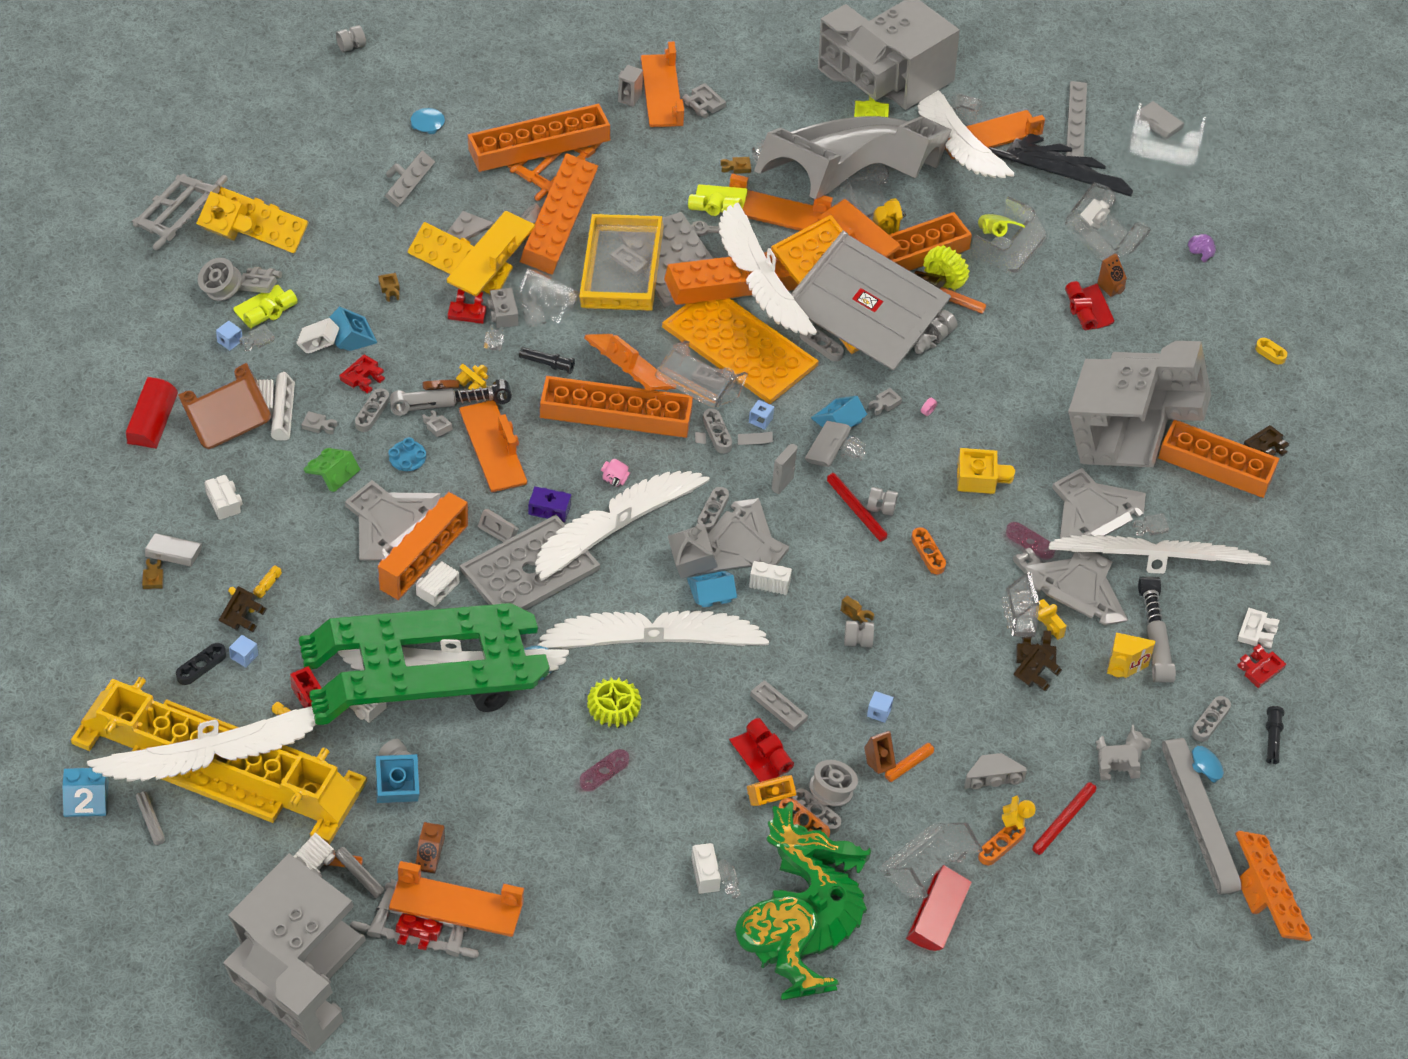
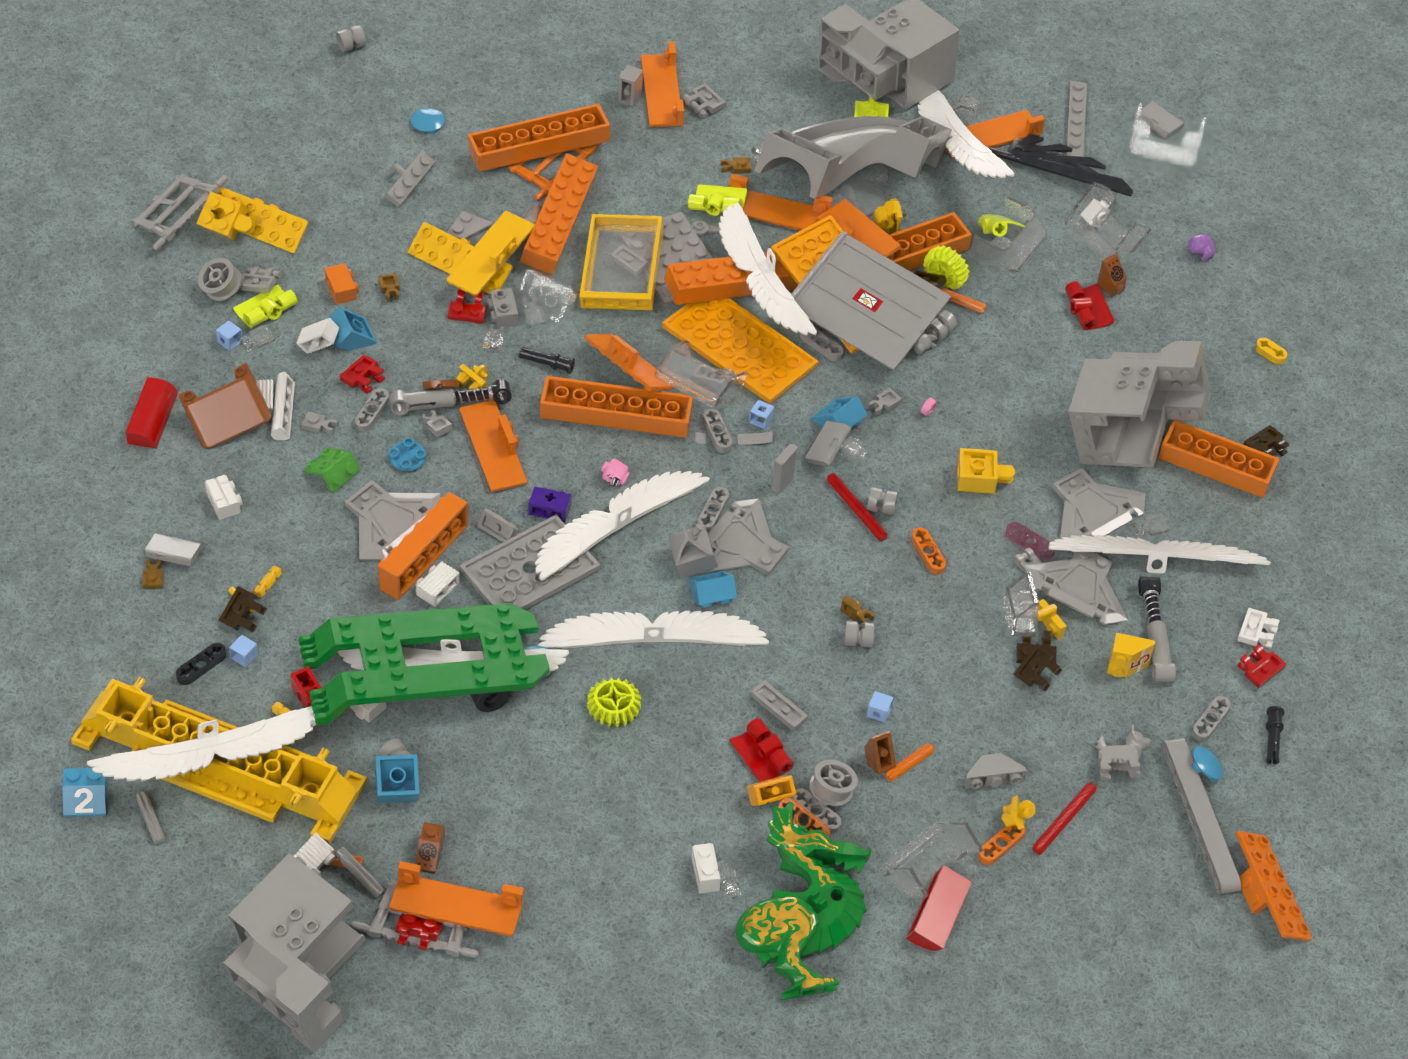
(341, 283): none -> orange brick
(607, 762): clear pink beam -> none
(770, 577): white brick -> none

